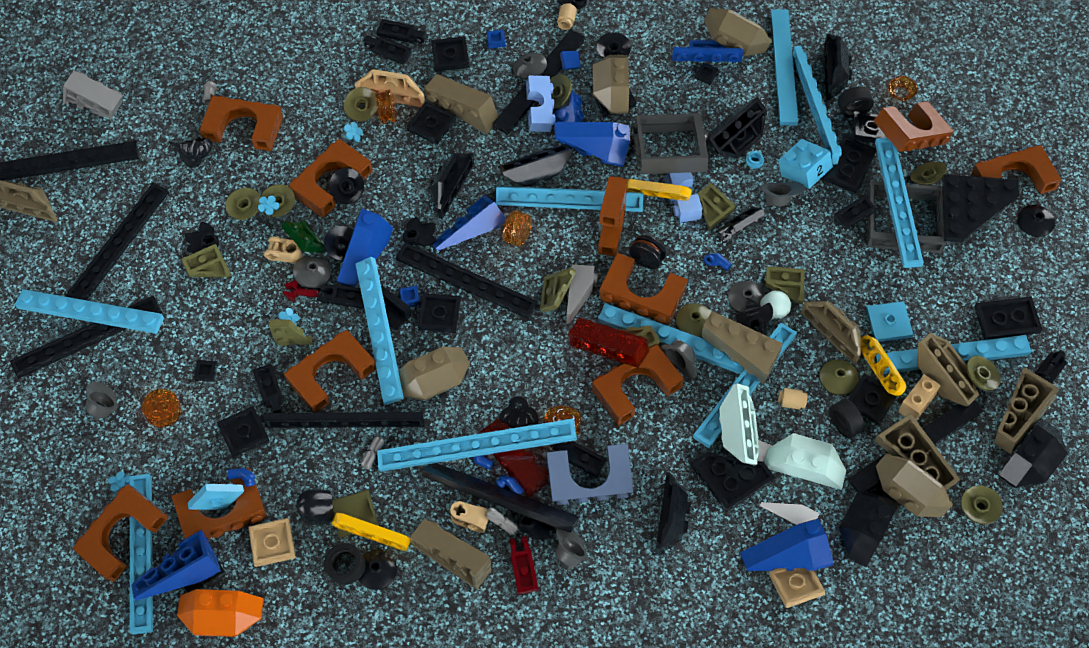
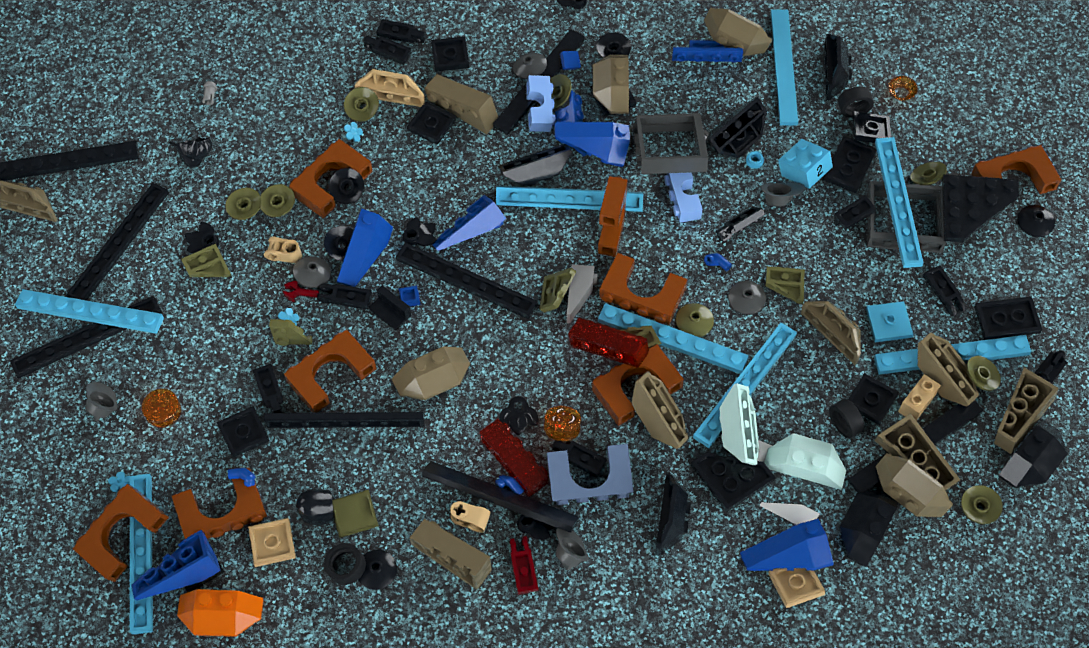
(91, 94): light grey wedge -> none
(205, 370): black tile -> none
(215, 497): medium azure plate -> none
(224, 110): dark orange arch -> none
(268, 205): medium azure plant -> none
(303, 236): dark green plate -> none
(370, 456): light grey piece -> none
(371, 531): yellow beam -> none
(379, 331): medium azure plate -> none
(386, 107): clear orange head -> none
(439, 313): black plate -> none
(449, 180): black wedge -> none
(476, 445): medium azure plate -> none
(483, 461): blue arm -> none
(496, 39): blue tile -> none
(502, 521): light grey piece -> none
(517, 228): clear orange head -> none
(566, 16): tan brick -> none
(647, 252): black head -> none
(659, 190): yellow beam -> none
(659, 411): none -> dark tan wedge
(681, 357): dark grey piece -> none
(706, 73): black tile -> none
(714, 205): olive wing -> none
(742, 345): dark tan wedge -> none
(756, 314): black plate -> none
(779, 301): light aqua hair -> none
(792, 398): tan brick -> none
(817, 108): medium azure plate -> none
(838, 384): olive dish -> none
(880, 366): yellow beam -> none
(929, 129): dark orange arch -> none
(945, 290): none -> black hinge

